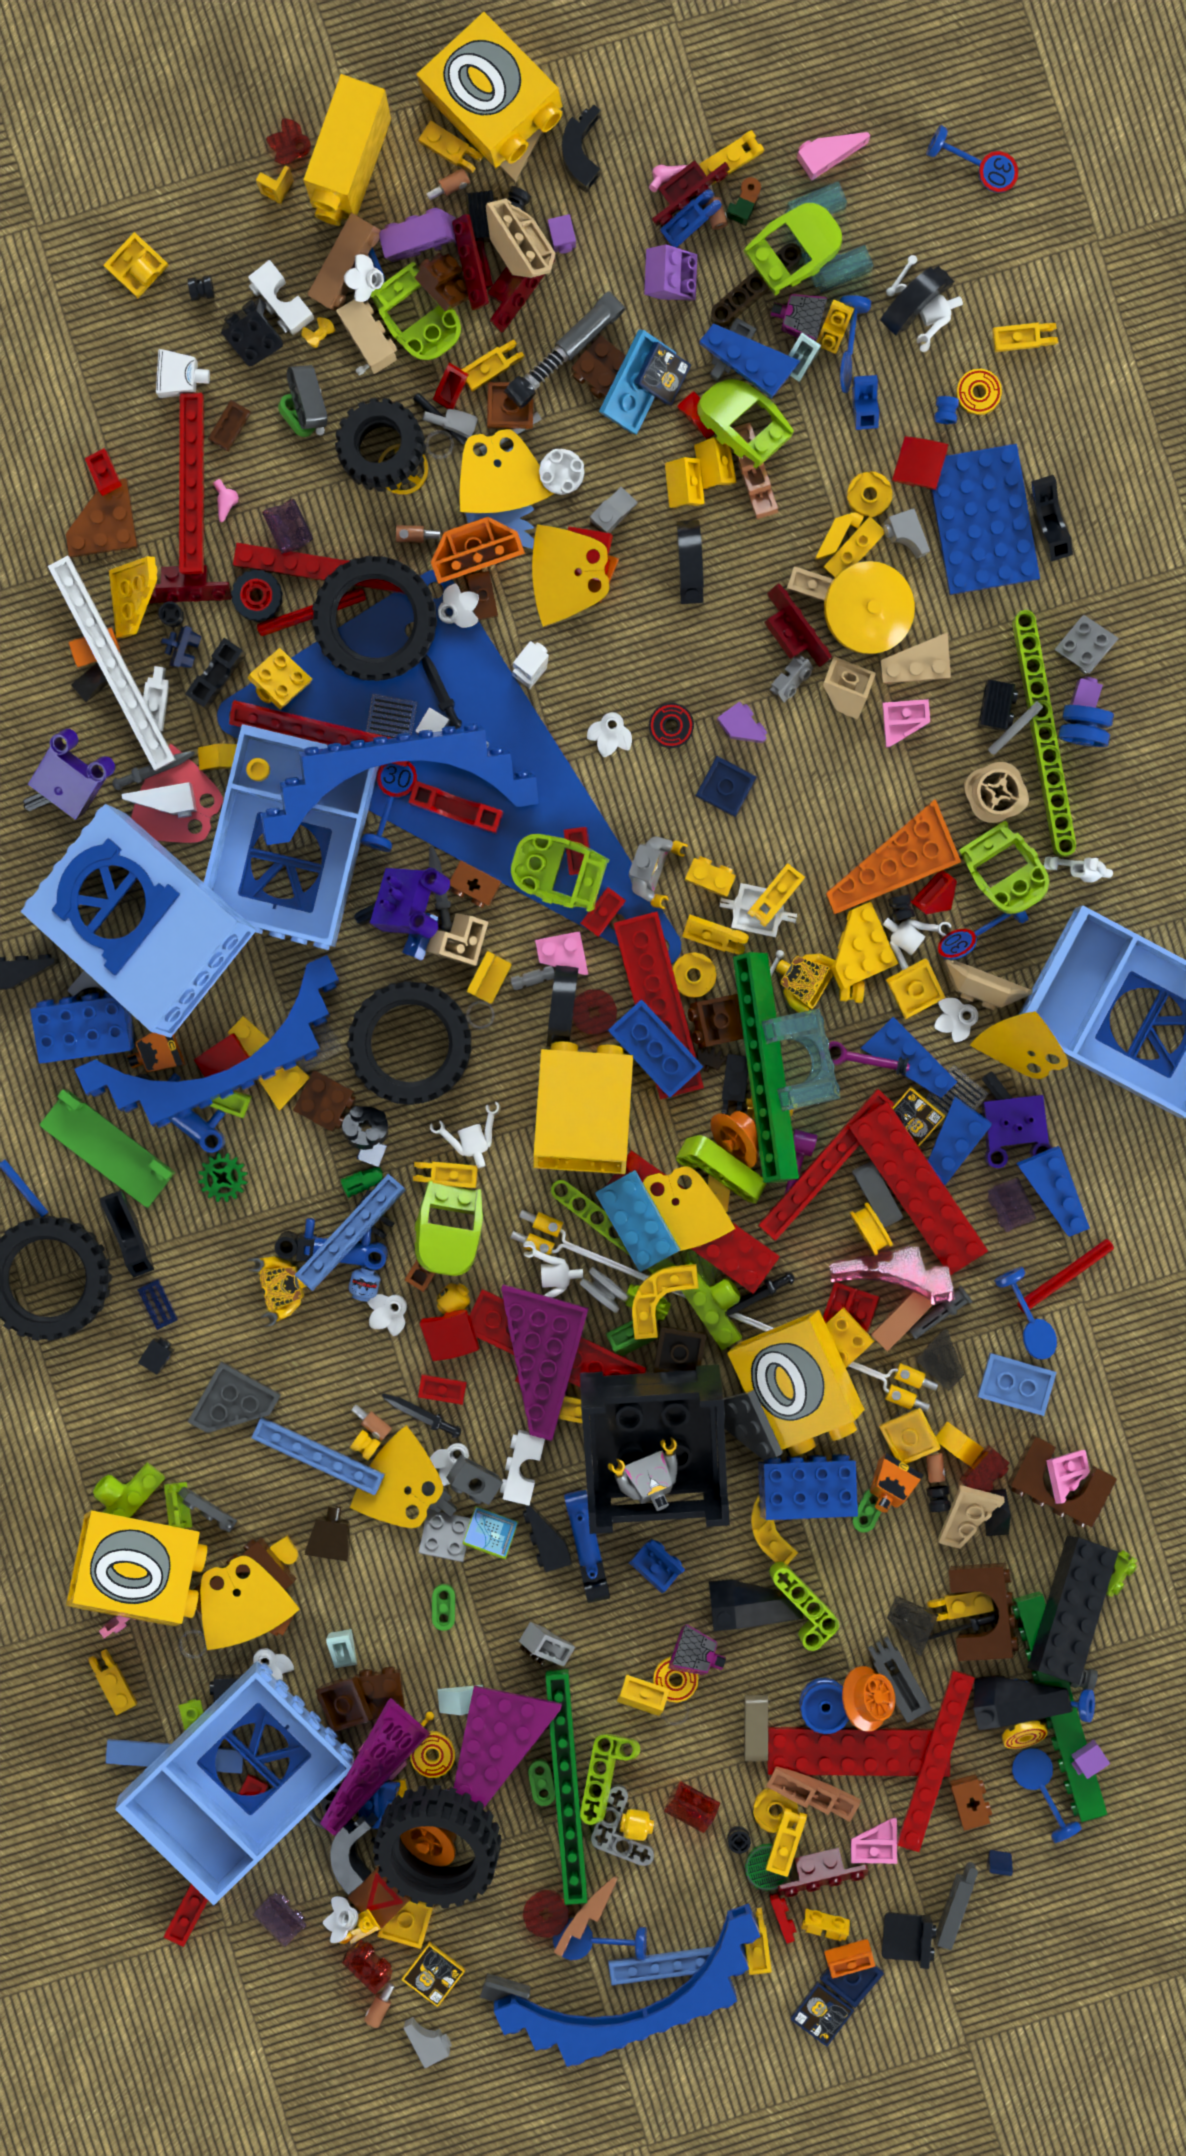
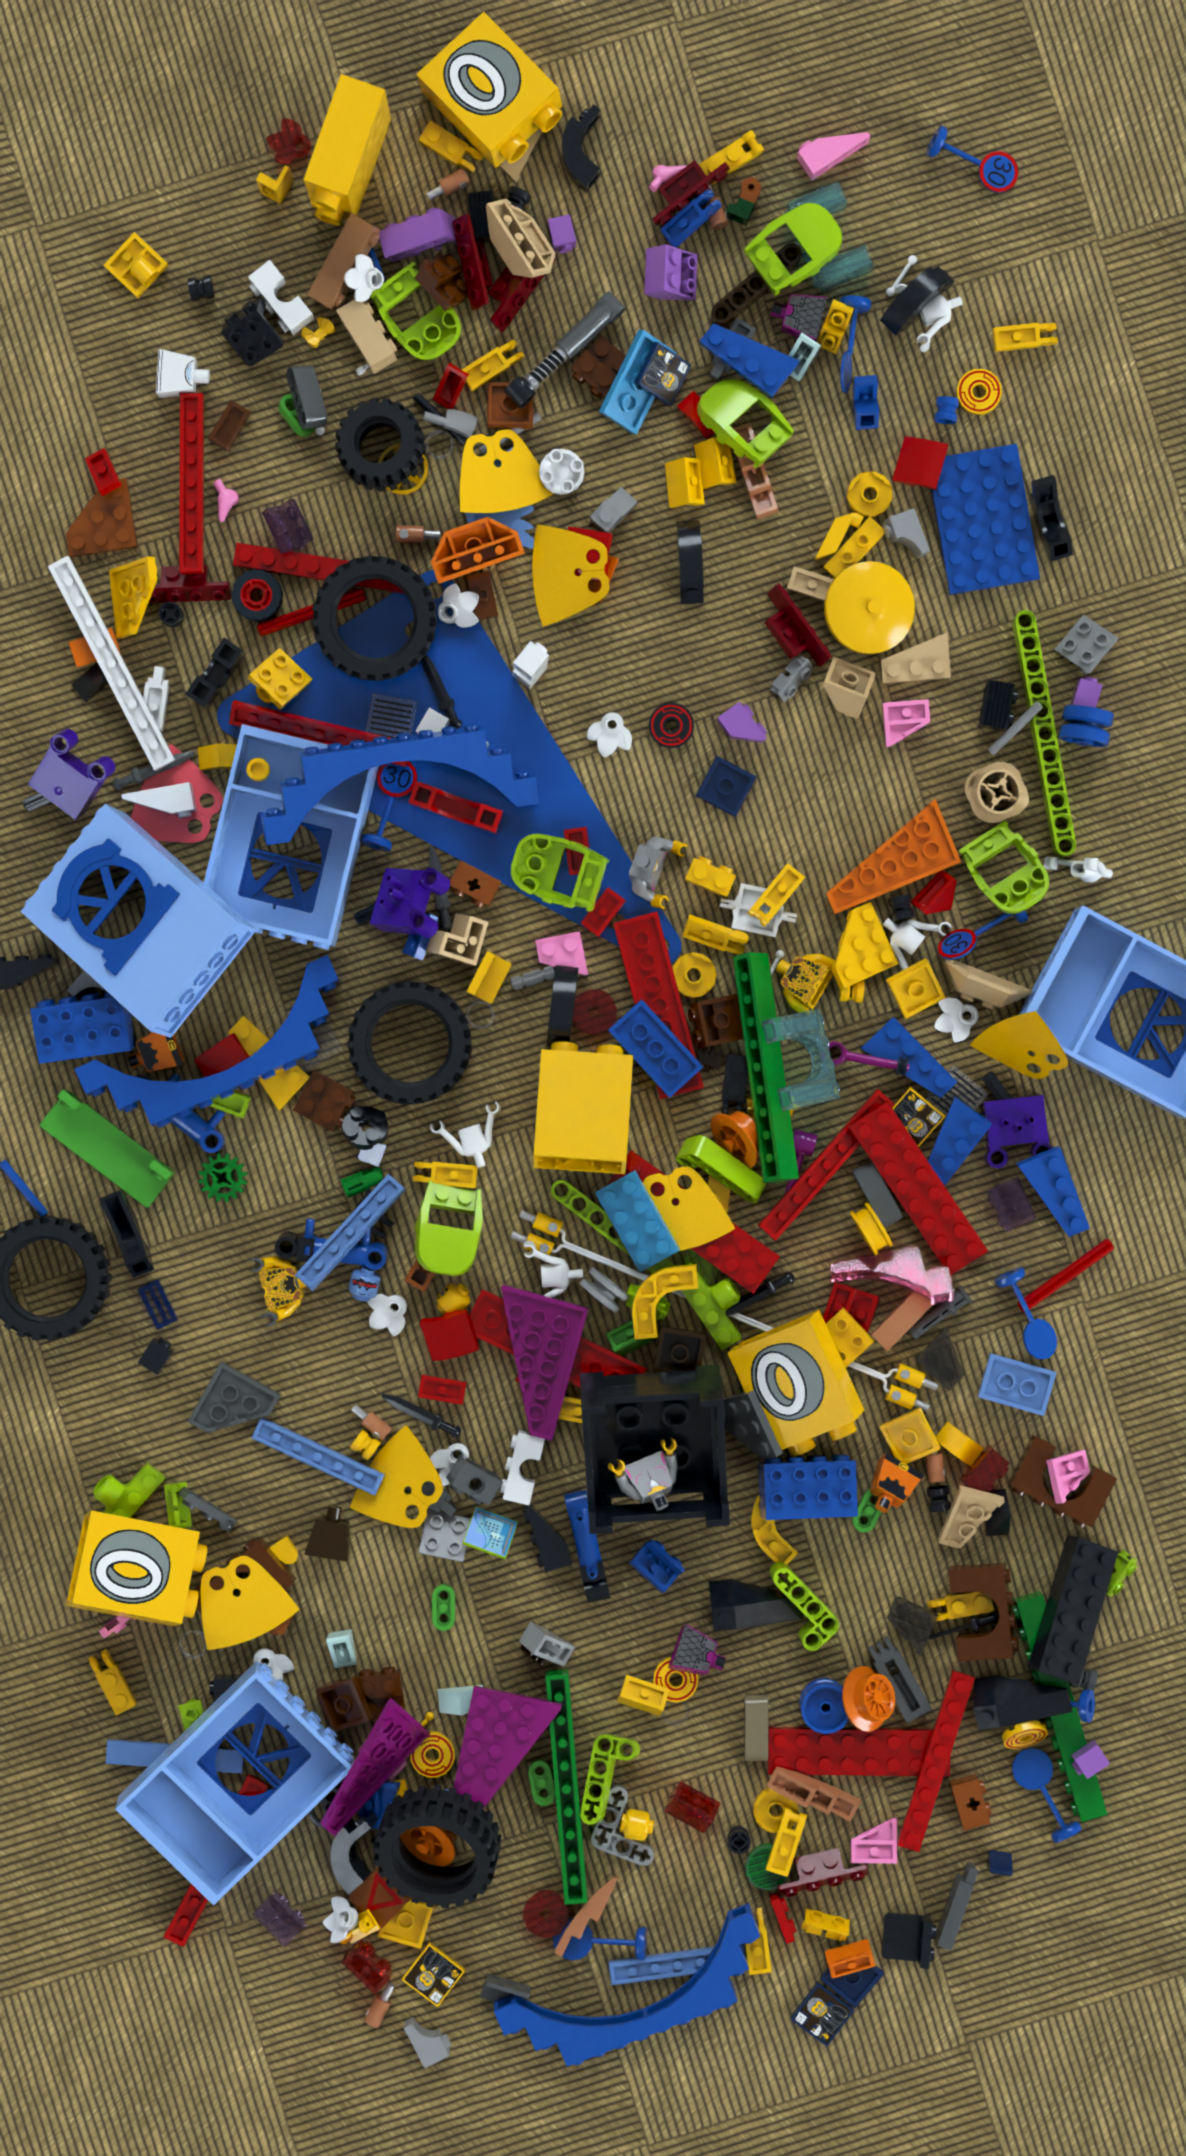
(185, 638): dark blue hips -> none

